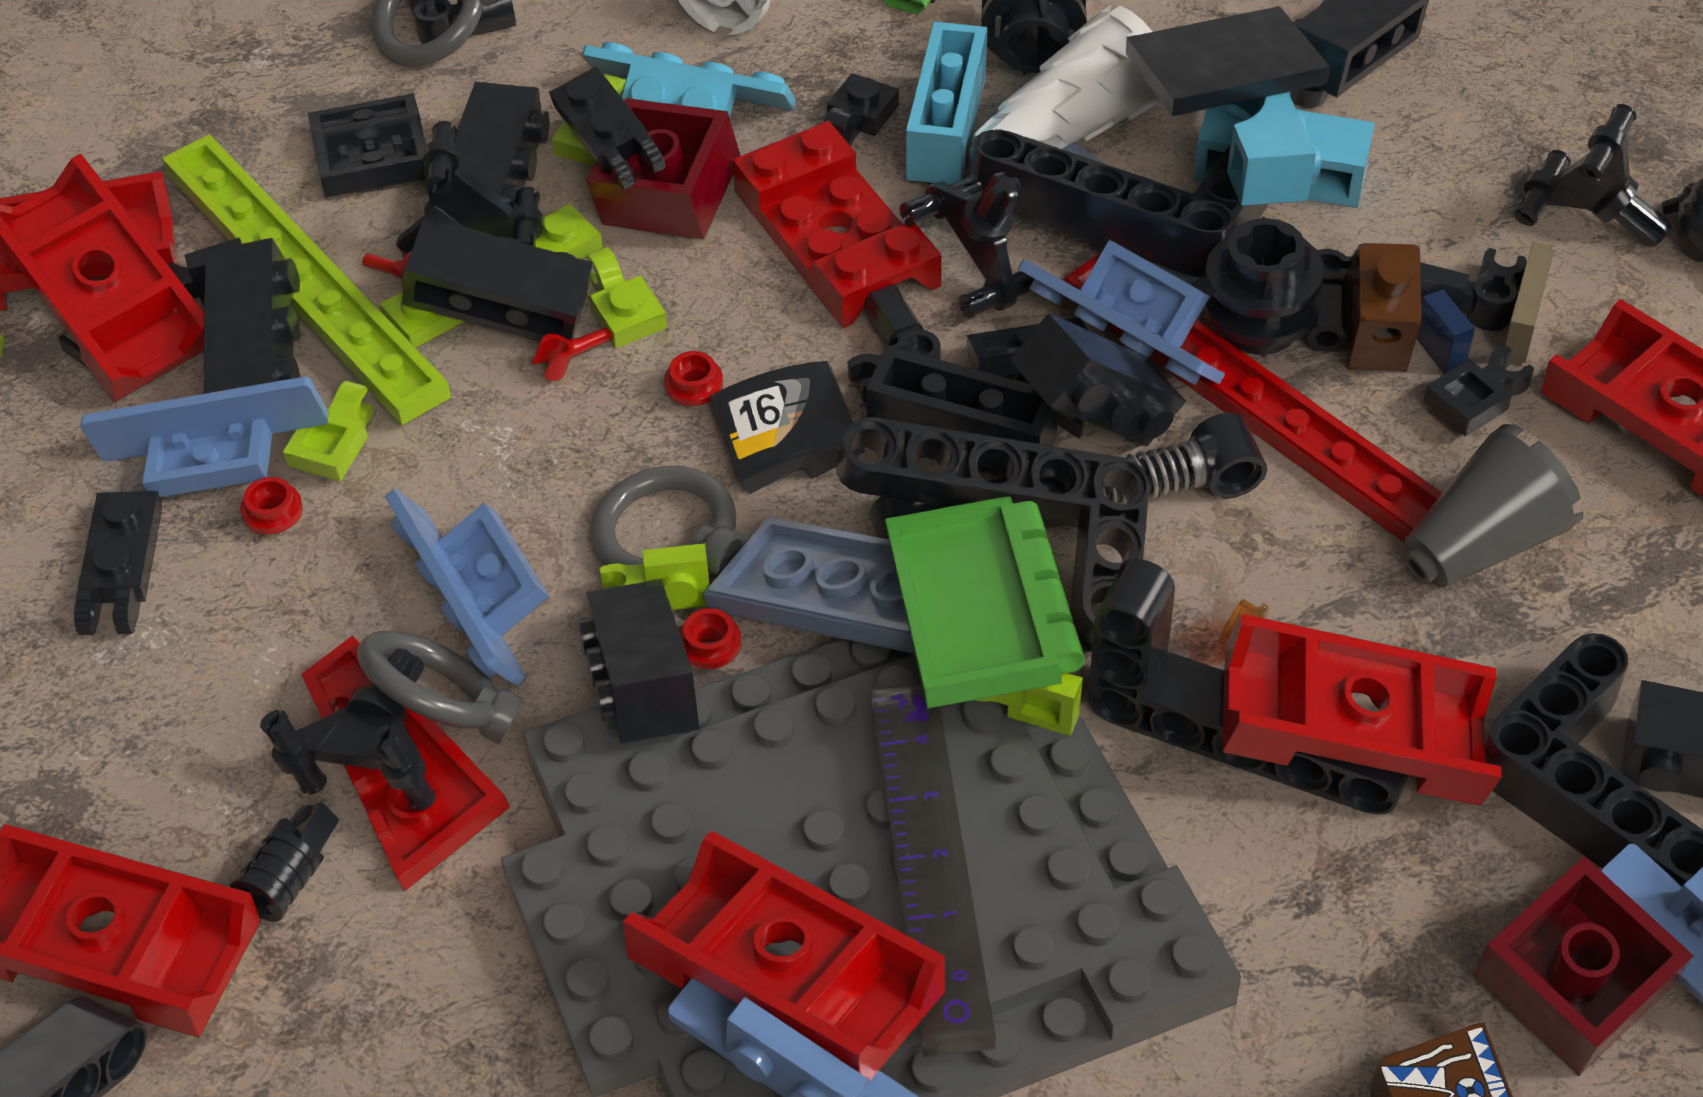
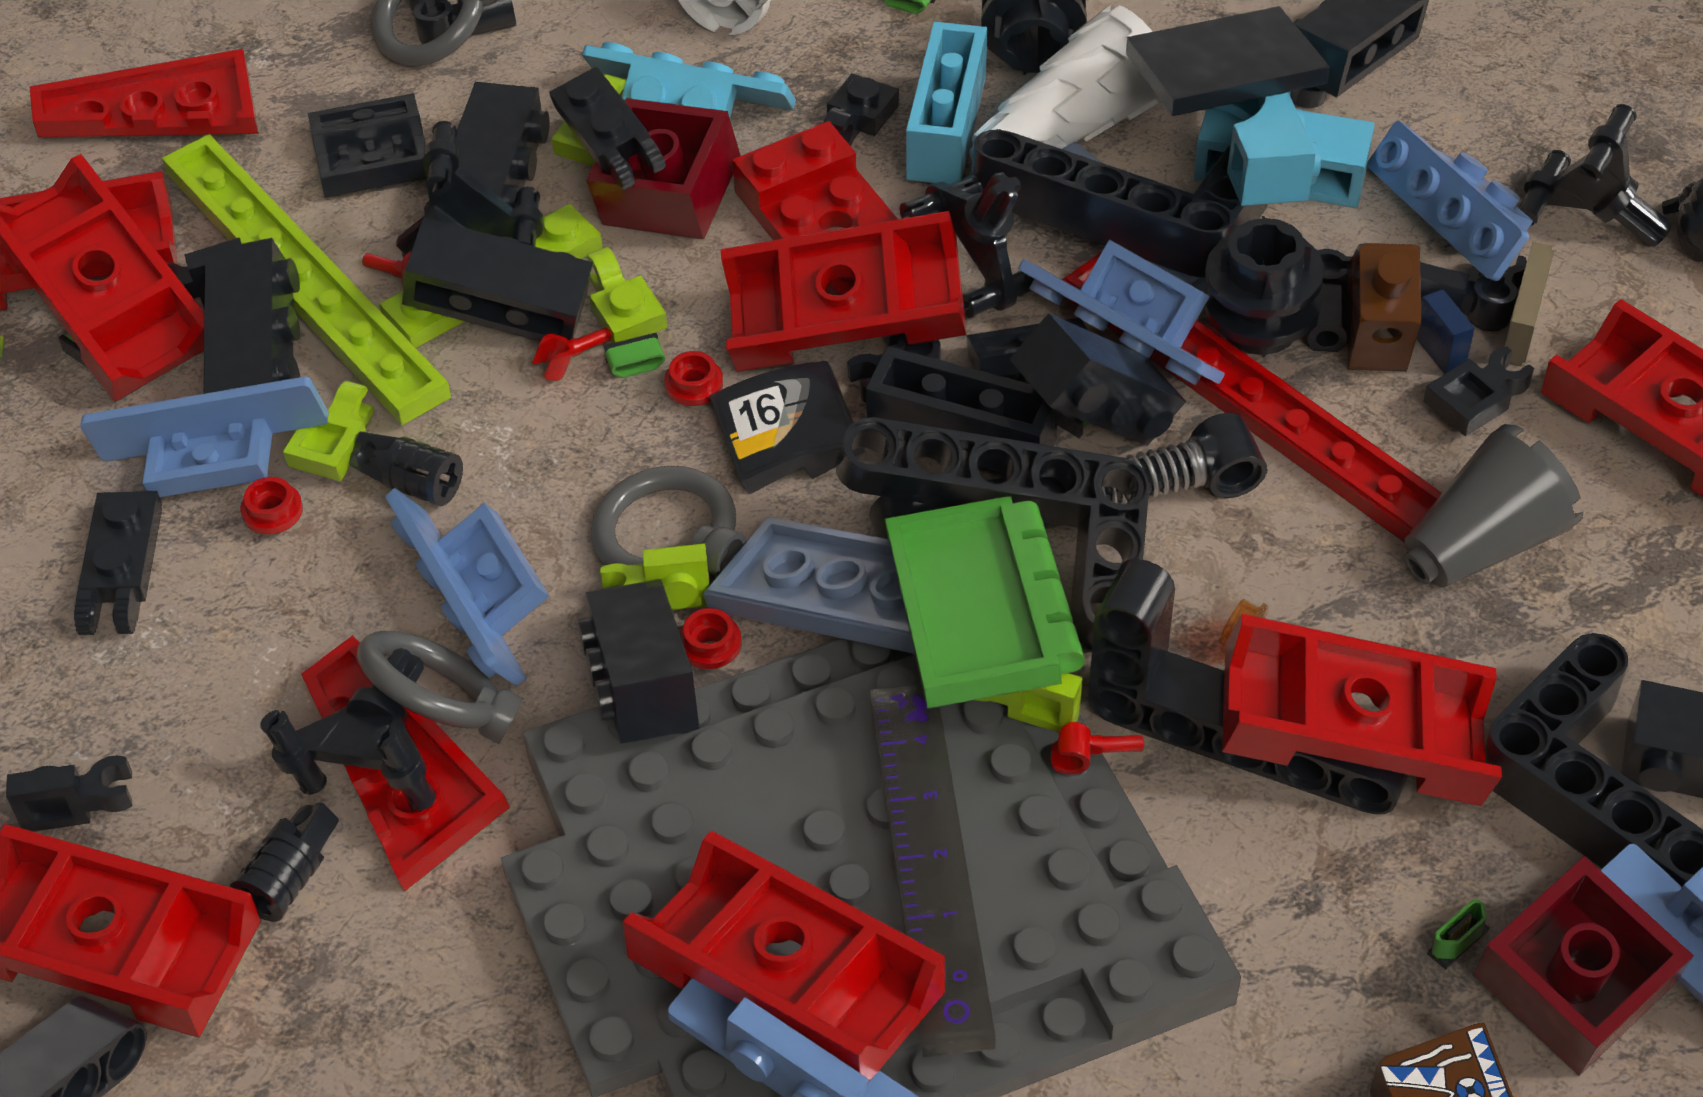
(61, 798): none -> black plate
(165, 98): none -> red wing
(396, 461): none -> black hinge
(634, 355): none -> bright green piece
(902, 284): none -> red piece
(1076, 743): none -> red hand
(1454, 199): none -> medium blue bracket
(1459, 934): none -> bright green piece

